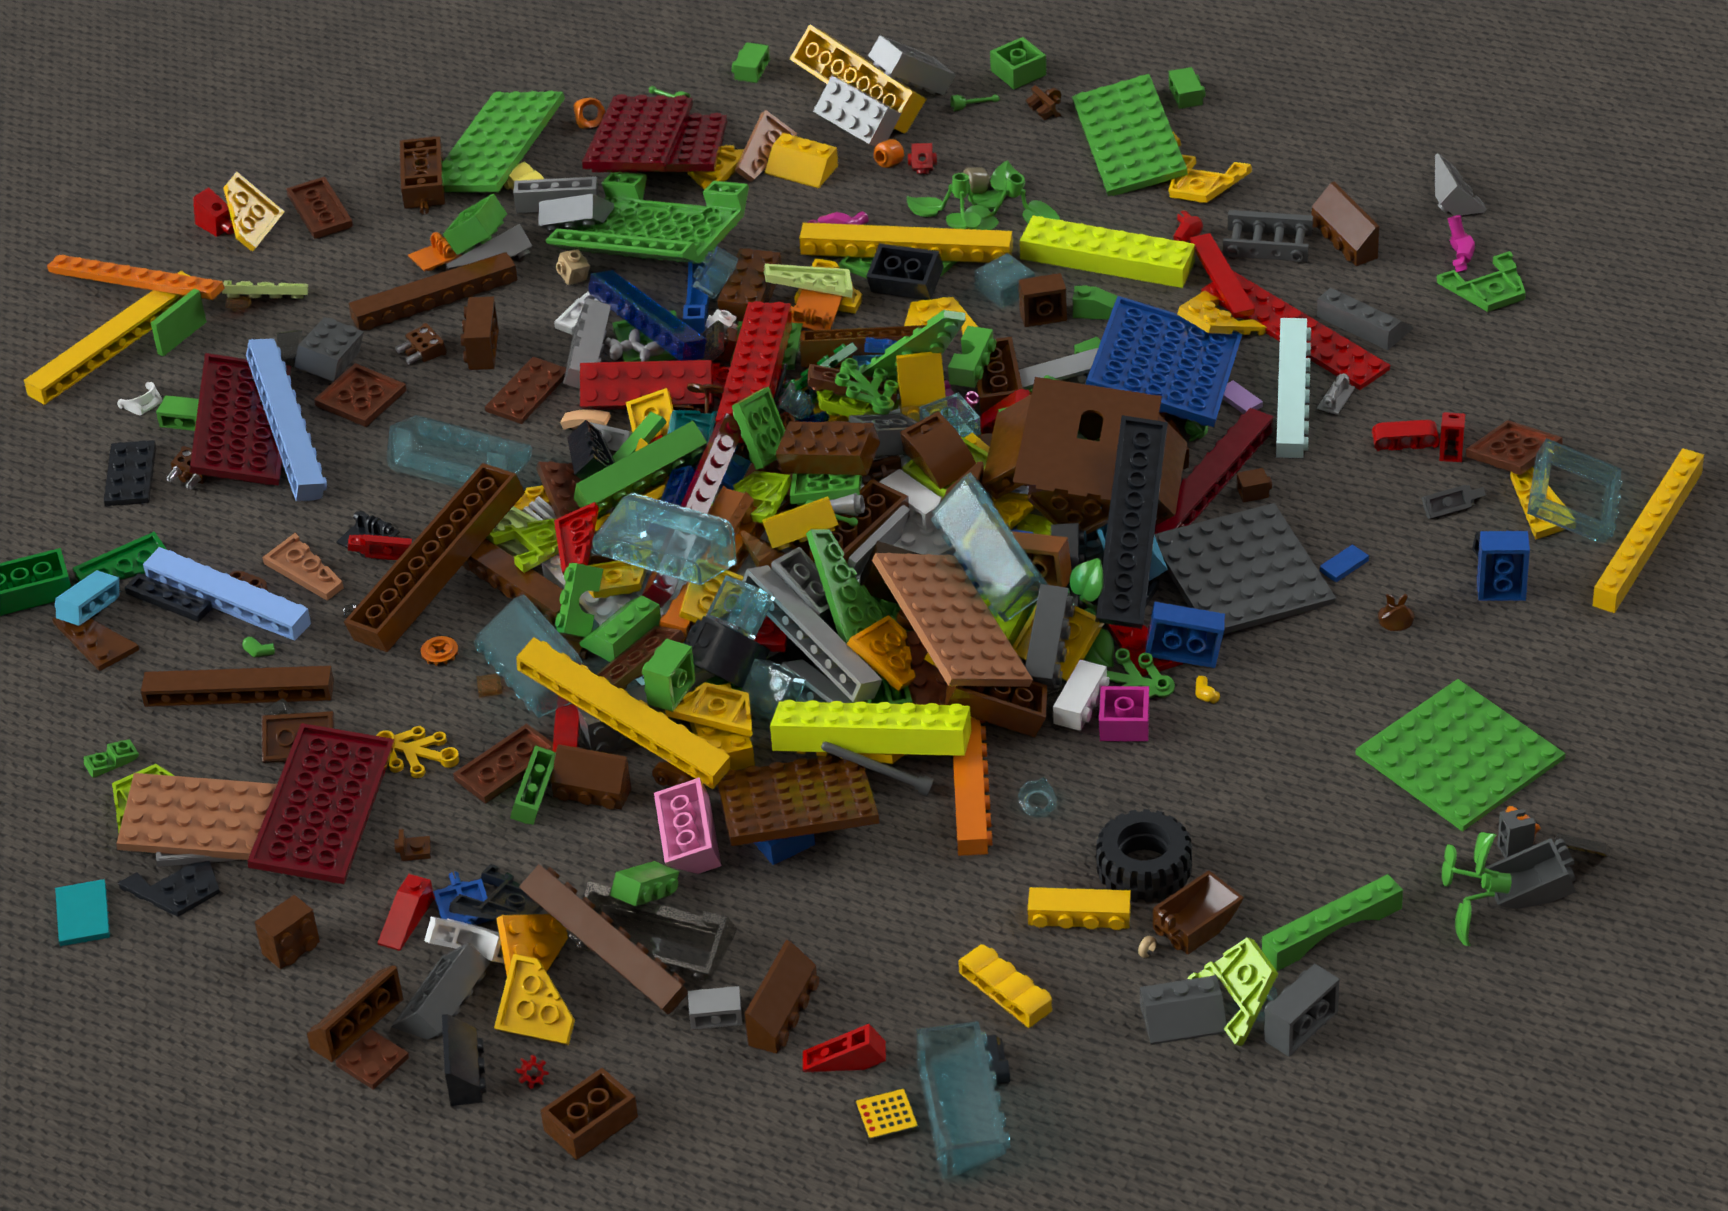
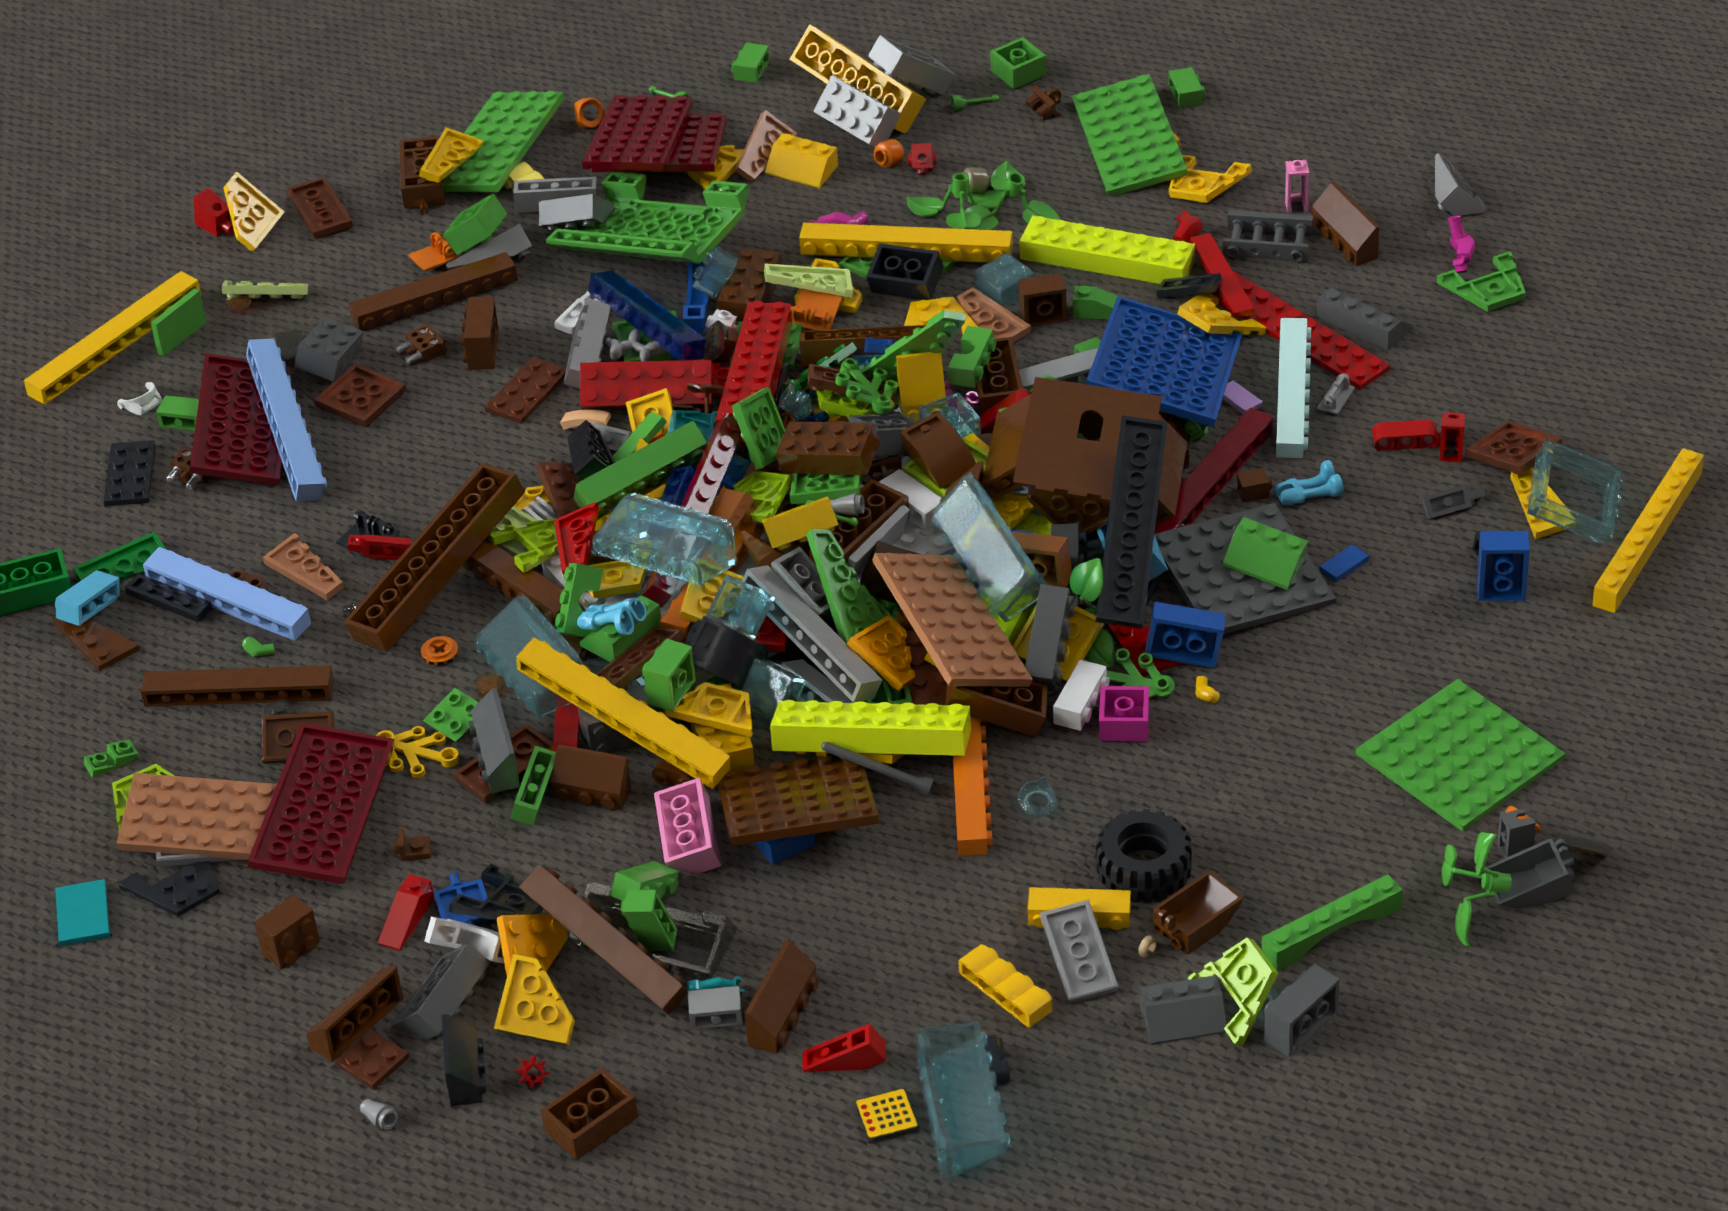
(134, 276): orange plate -> none
(380, 1114): none -> light grey cone
(448, 154): none -> yellow wing
(450, 451): clear light blue windscreen -> none
(452, 715): none -> bright green hinge
(494, 744): none -> dark grey slope
(572, 266): tan brick -> none
(621, 614): none -> medium azure piece
(649, 920): none -> bright green brick
(714, 983): none -> teal arm
(993, 316): none -> nougat wing
(1079, 951): none -> light grey tile
(1189, 285): none -> black plate
(1265, 553): none -> bright green slope
(1296, 491): none -> medium azure piece
(1297, 168): none -> bright pink window
(1396, 616): reddish brown piece -> none

